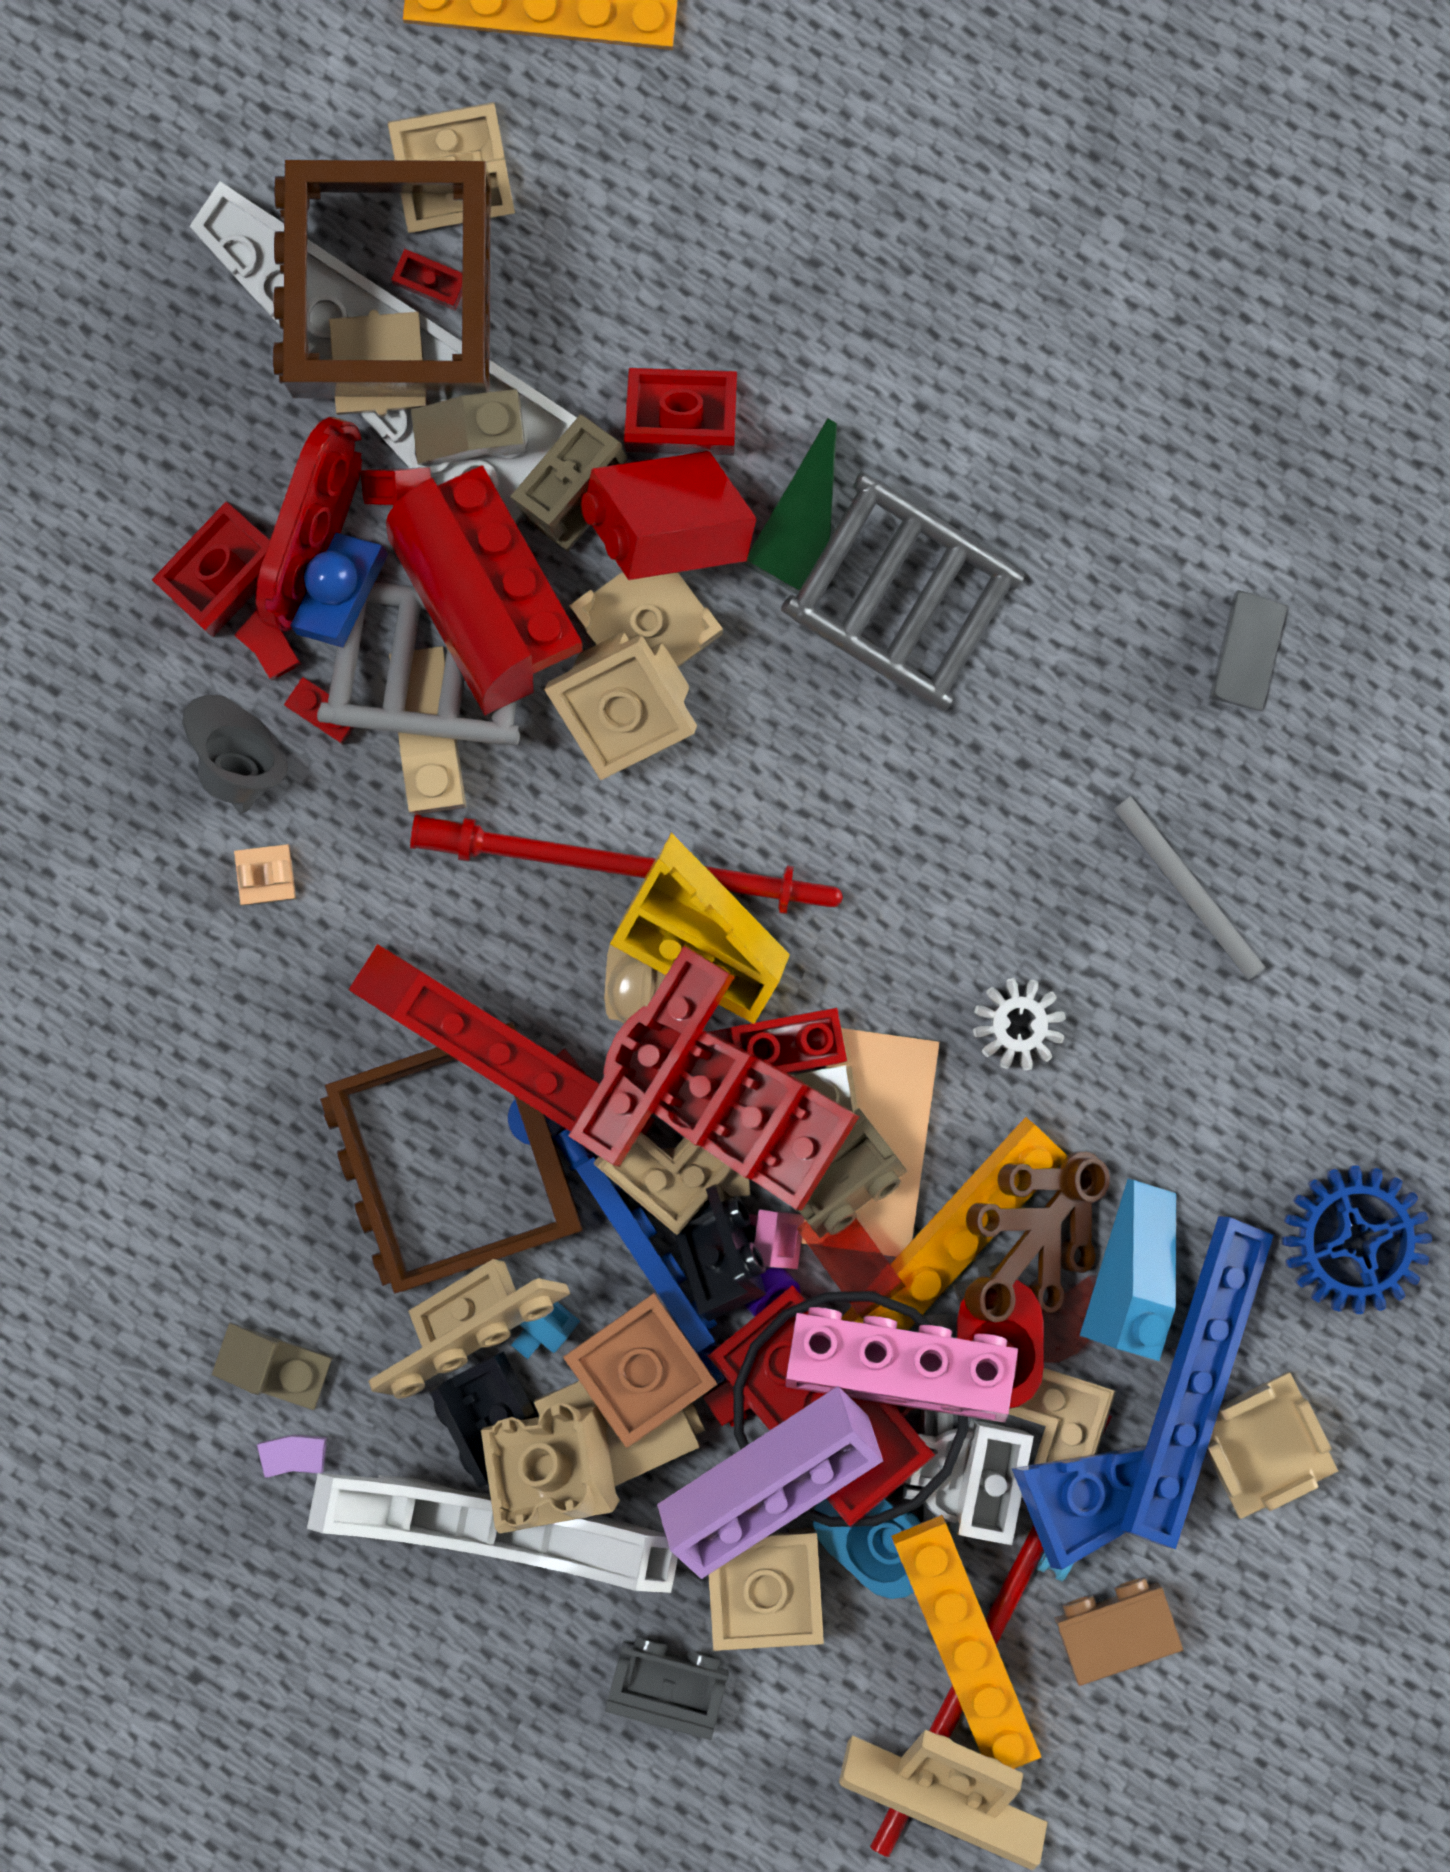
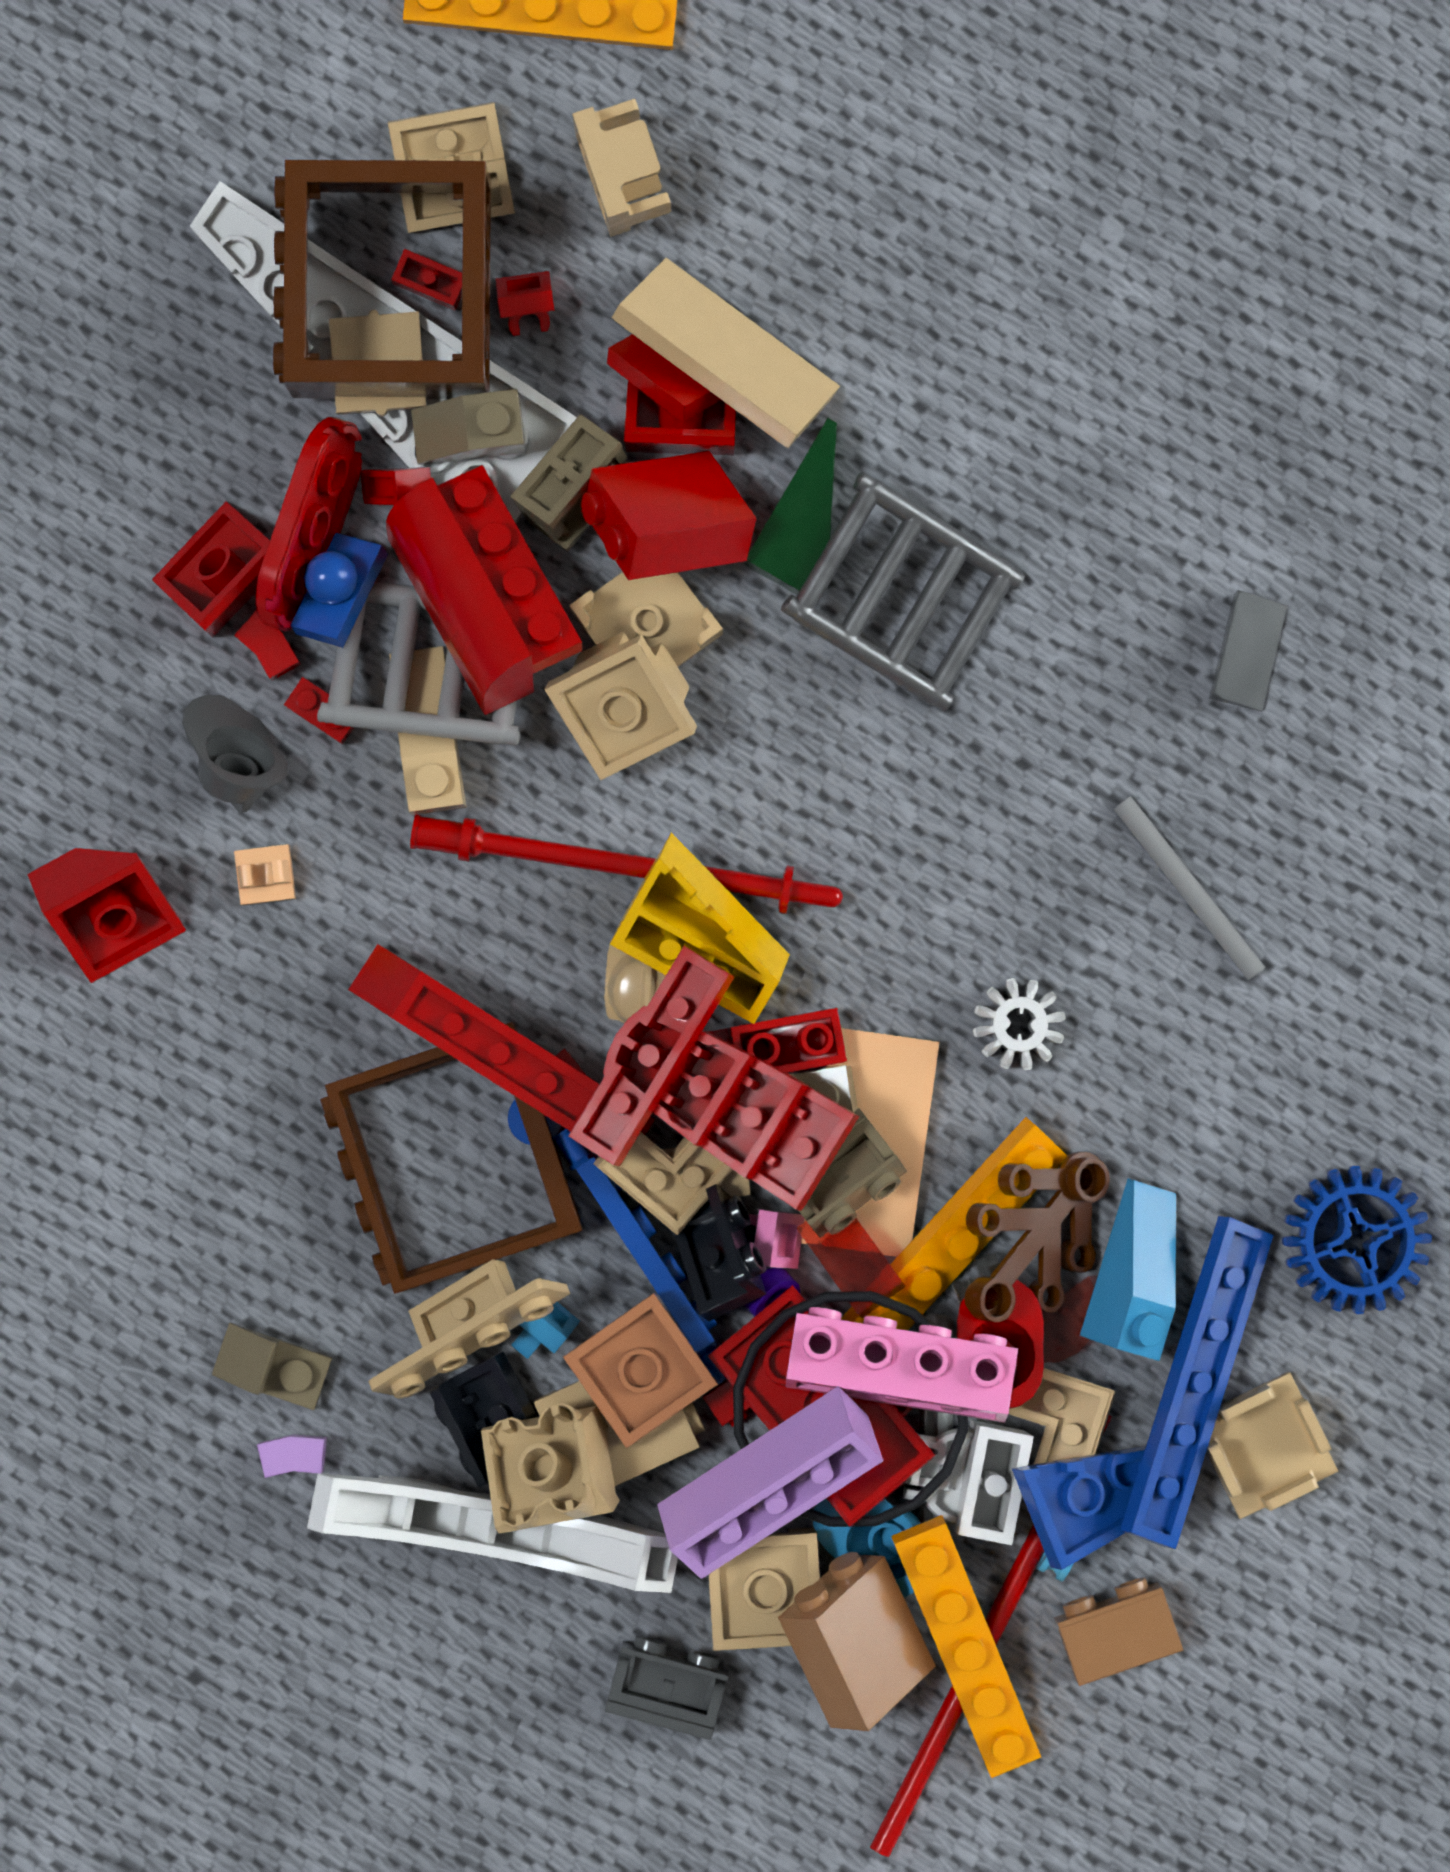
(104, 908): none -> red slope
(524, 296): none -> red tile
(621, 165): none -> tan panel
(659, 378): none -> red tile
(726, 352): none -> tan tile
(856, 1641): none -> medium nougat brick
(949, 1791): tan bracket -> none

